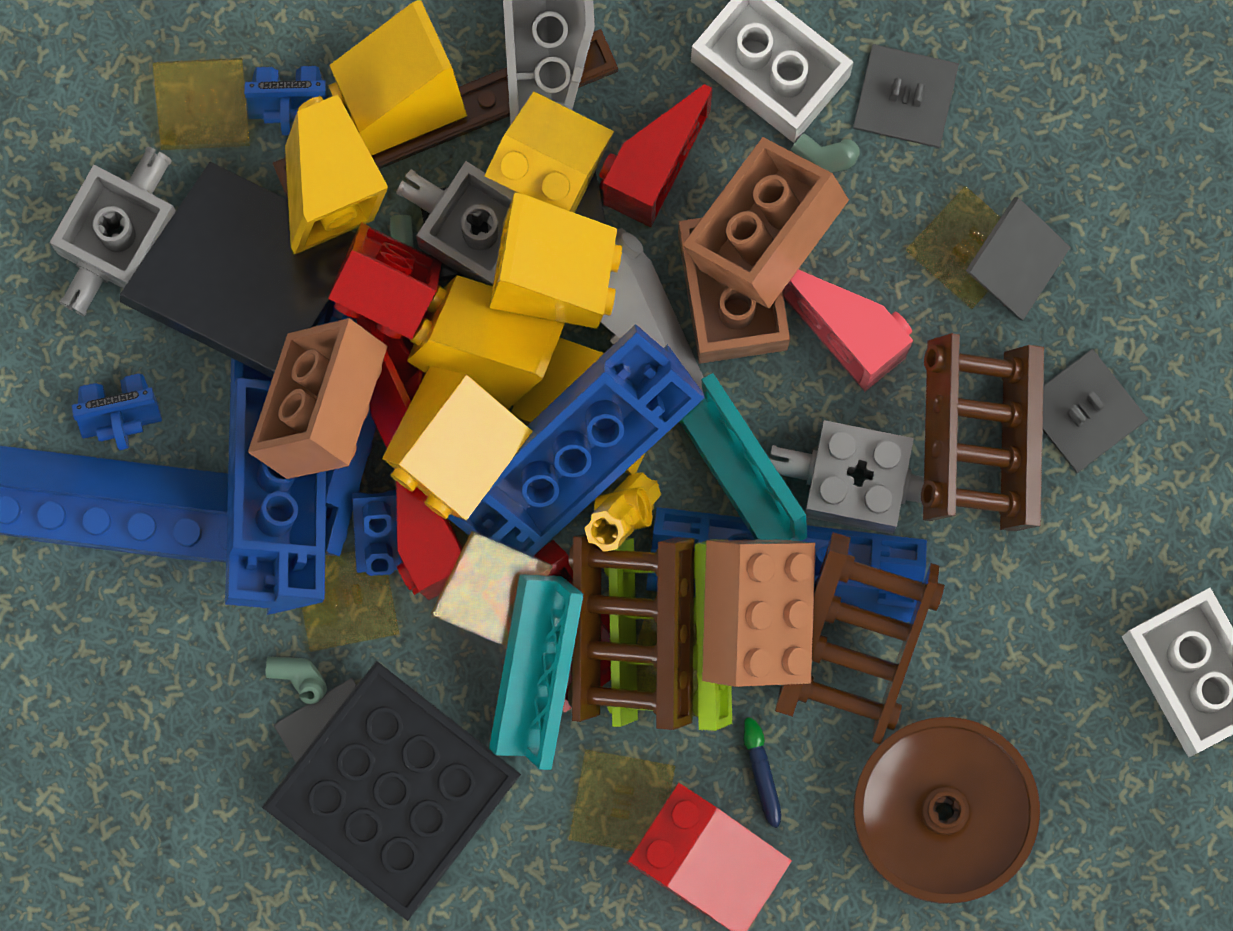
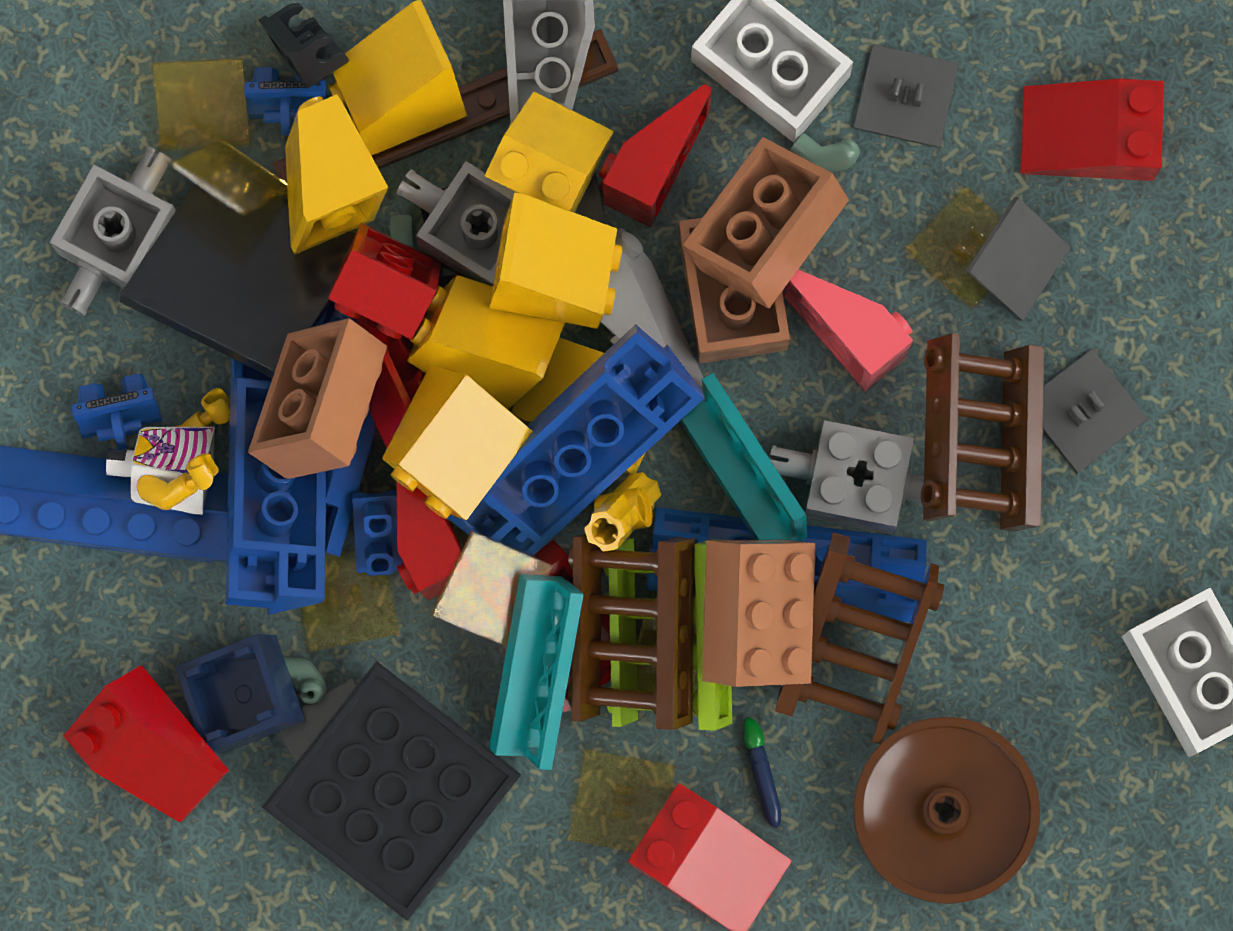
(146, 745): none -> red slope
(174, 463): none -> torso
(231, 177): none -> clear yellow piece
(240, 693): none -> dark blue container
(303, 47): none -> black hinge
(1093, 129): none -> red slope

